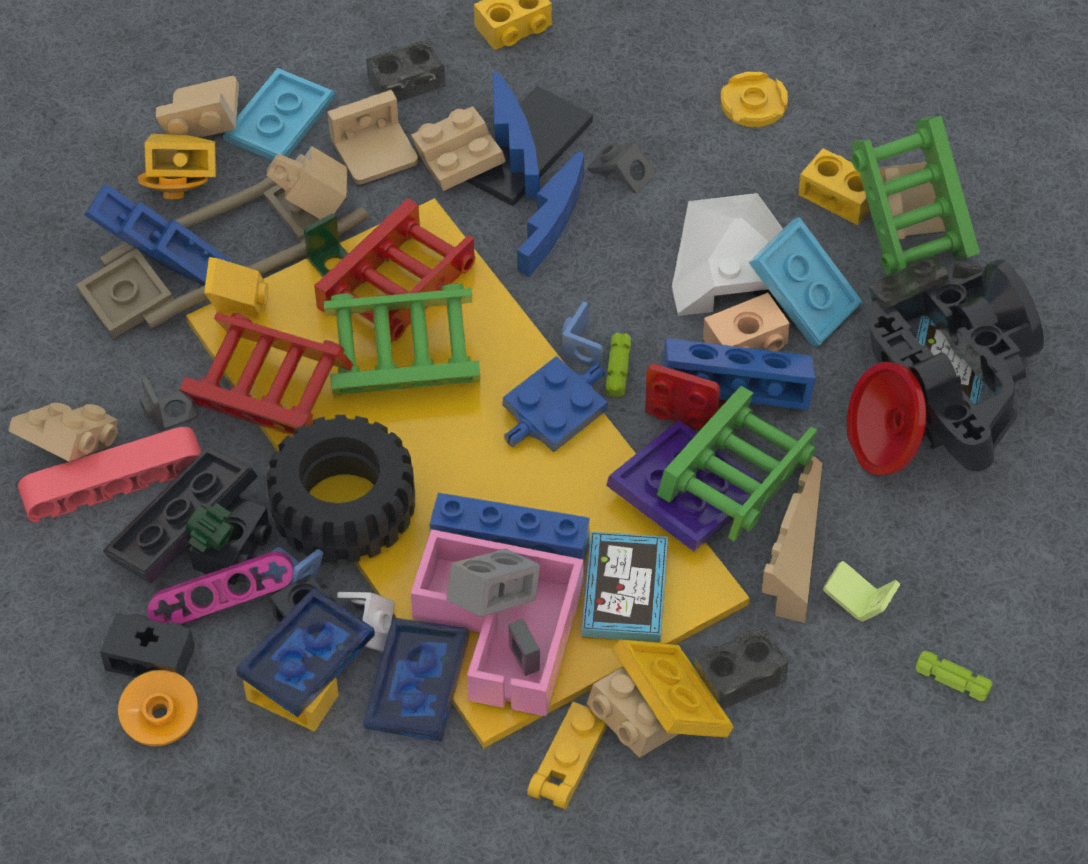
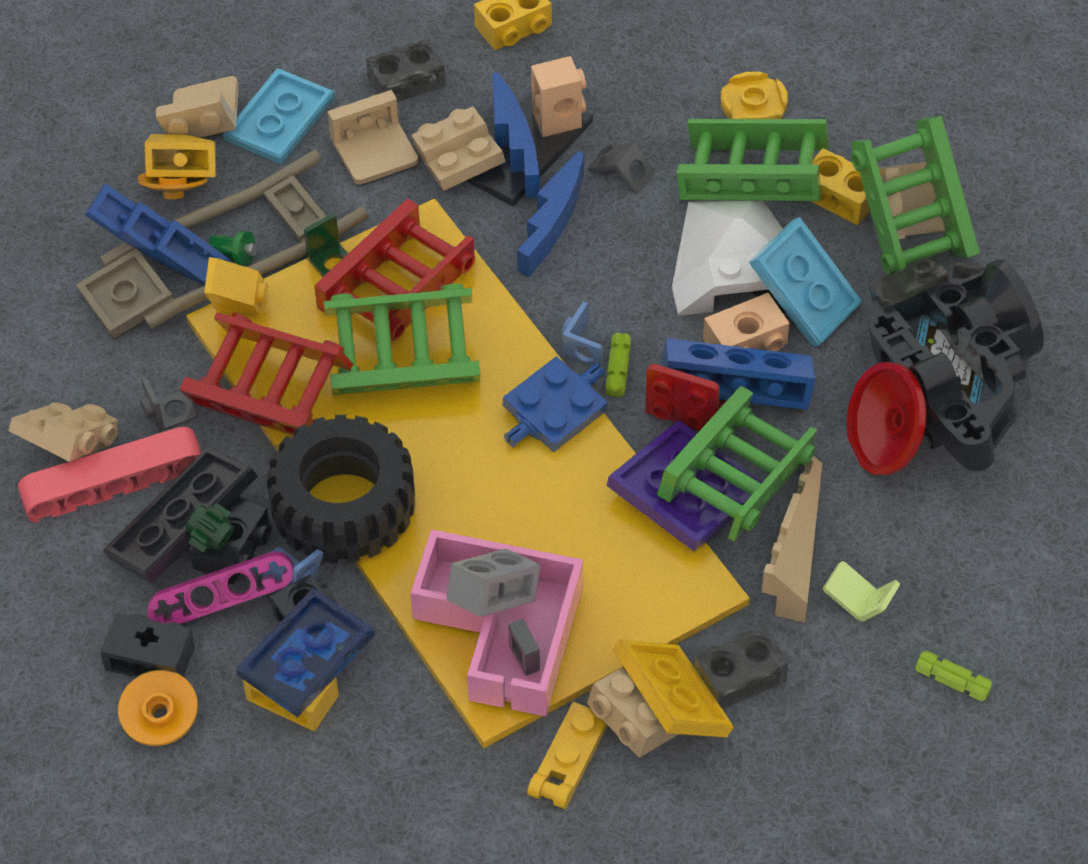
(240, 248): none -> green piece
(311, 181): tan hinge -> none
(377, 613): white bracket -> none
(416, 679): clear blue tile -> none
(512, 525): blue brick -> none
(557, 96): none -> light nougat brick
(625, 587): tile -> none
(753, 181): none -> bright green fence

